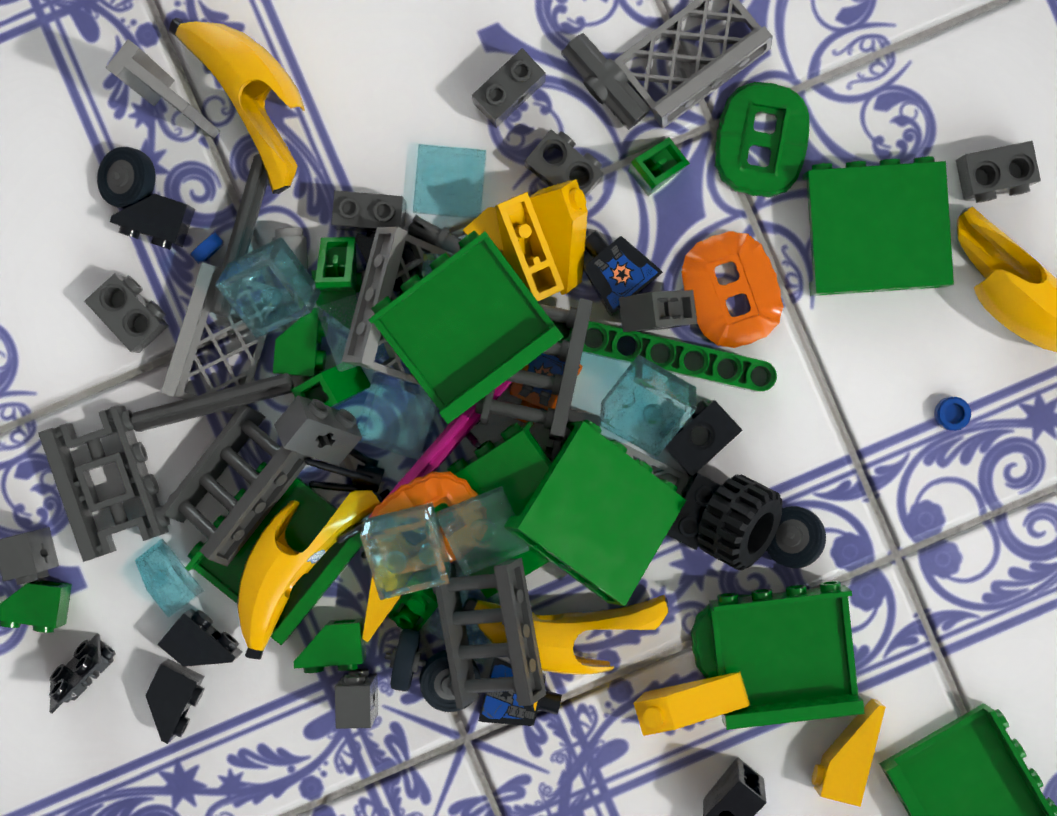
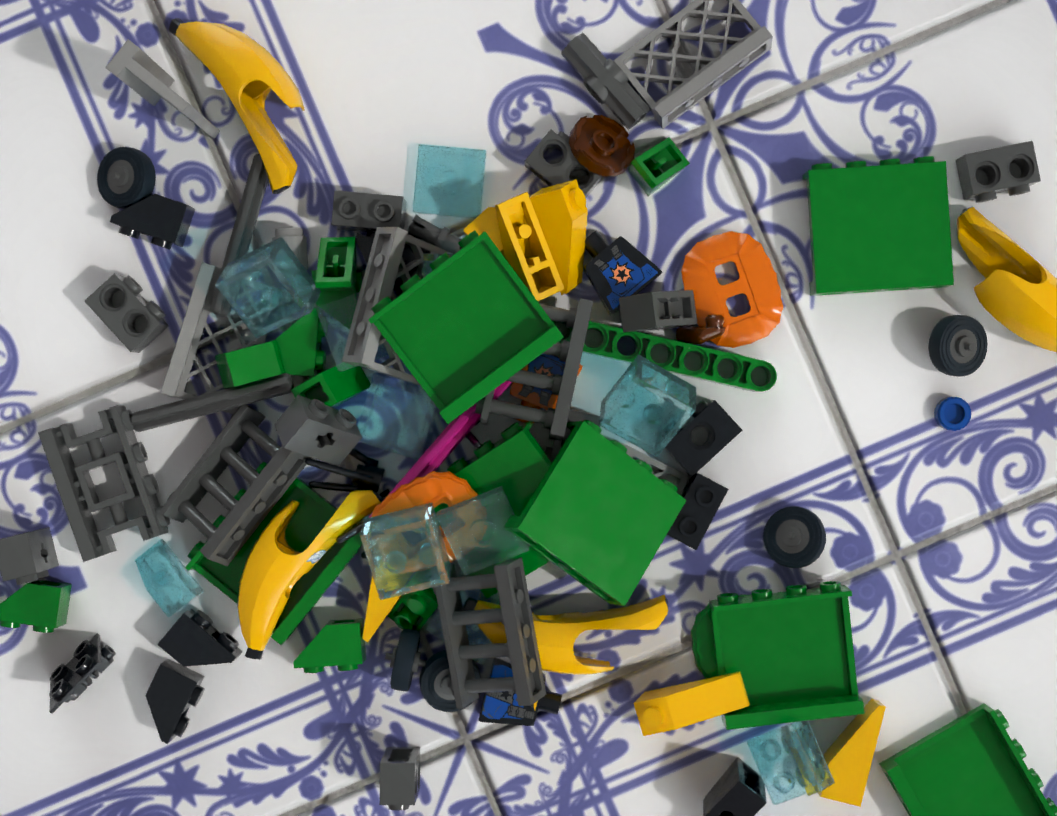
(207, 248): blue tile -> none
(249, 364): none -> green slope
(356, 699): dark grey brick -> none
(400, 777): none -> dark grey brick
(509, 87): dark grey brick -> none
(601, 145): none -> reddish brown tile
(699, 335): none -> reddish brown arm
(740, 522): black tyre -> none
(786, 144): green piece -> none
(790, 762): none -> clear light blue bracket
(958, 345): none -> black wheel

